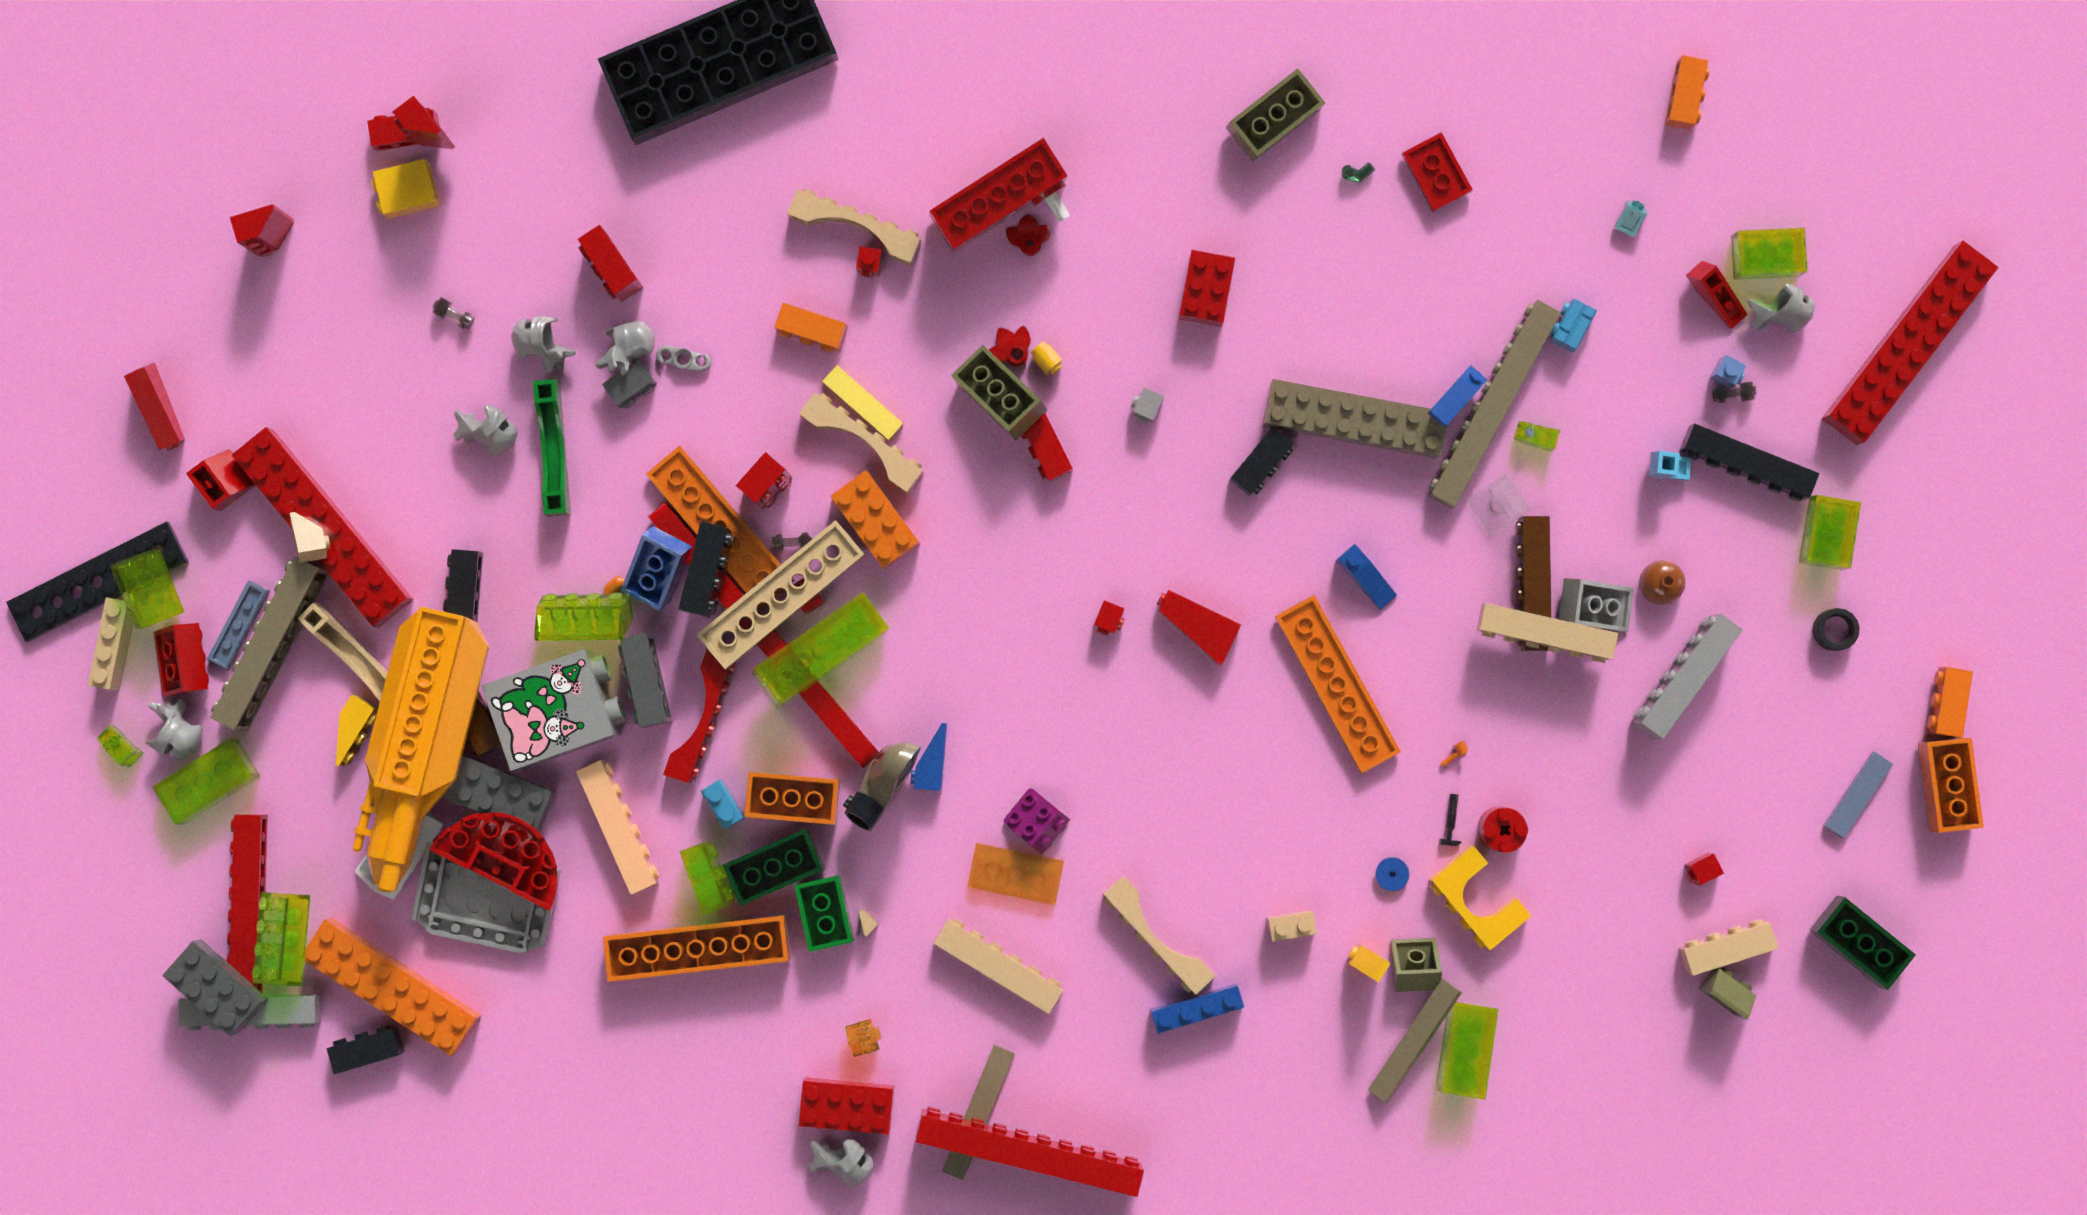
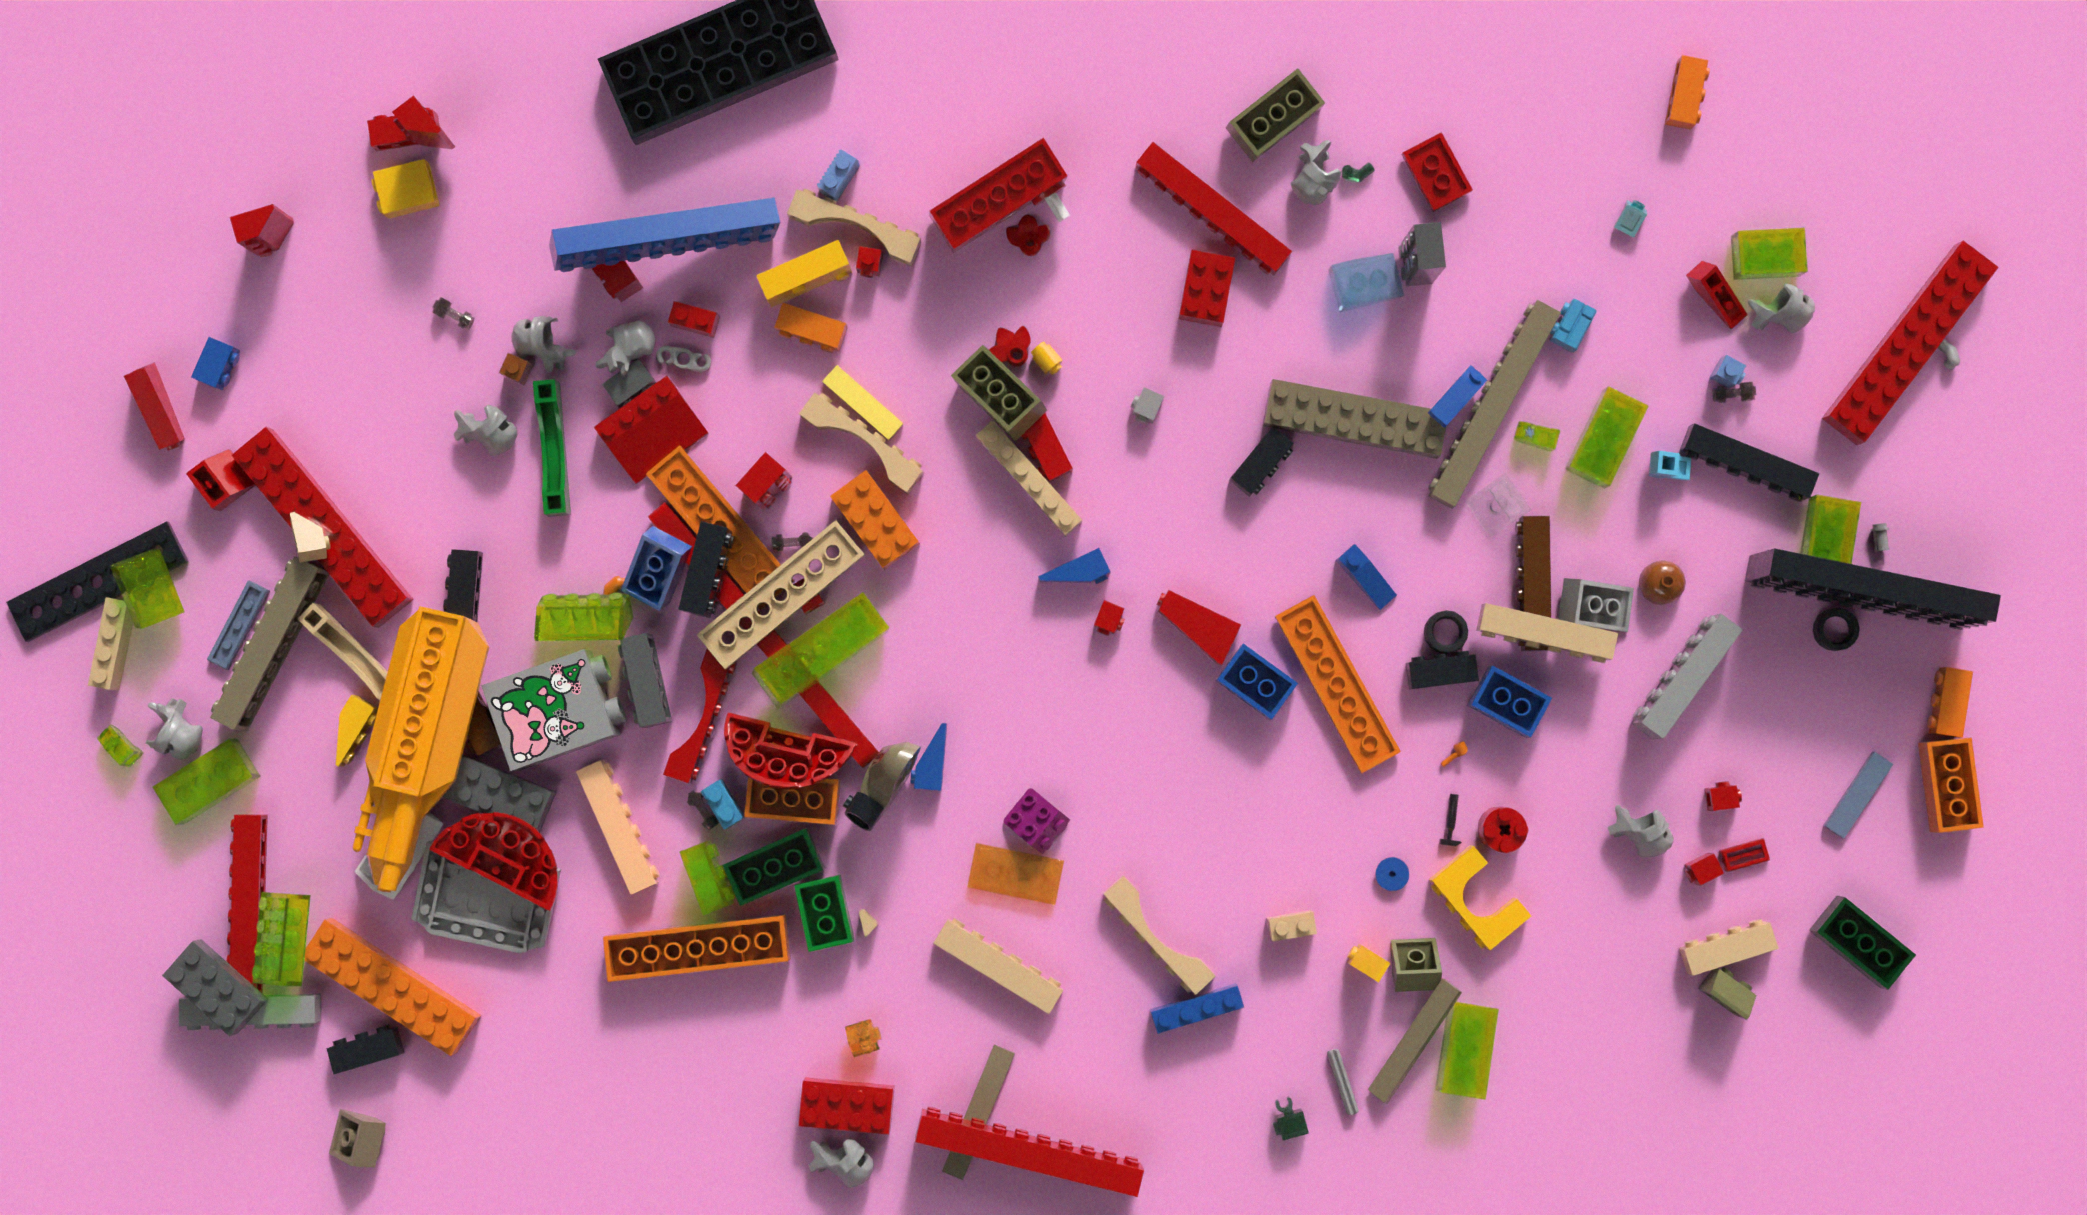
(181, 659): red slope -> none
(216, 363): none -> blue brick
(357, 1139): none -> dark tan slope
(516, 369): none -> dark orange brick
(650, 428): none -> red slope
(663, 234): none -> brick
(693, 319): none -> red brick
(696, 799): none -> clear smoke bar
(781, 756): none -> red brick
(804, 273): none -> yellow brick
(838, 175): none -> medium blue brick
(1029, 478): none -> tan arch
(1080, 570): none -> blue slope
(1213, 209): none -> red brick
(1256, 681): none -> blue brick
(1290, 1122): none -> clear green brick
(1313, 181): none -> light grey piece
(1342, 1082): none -> light grey axle
(1365, 281): none -> clear light blue slope
(1422, 254): none -> dark grey brick
(1442, 670): none -> black brick
(1463, 631): none -> black tyre
(1509, 701): none -> blue brick
(1606, 437): none -> clear neon green brick
(1648, 832): none -> light grey piece
(1723, 796): none -> red brick
(1725, 859): none -> red tile
(1872, 589): none -> black brick
(1880, 536): none -> light grey pin
(1951, 353): none -> light grey arm

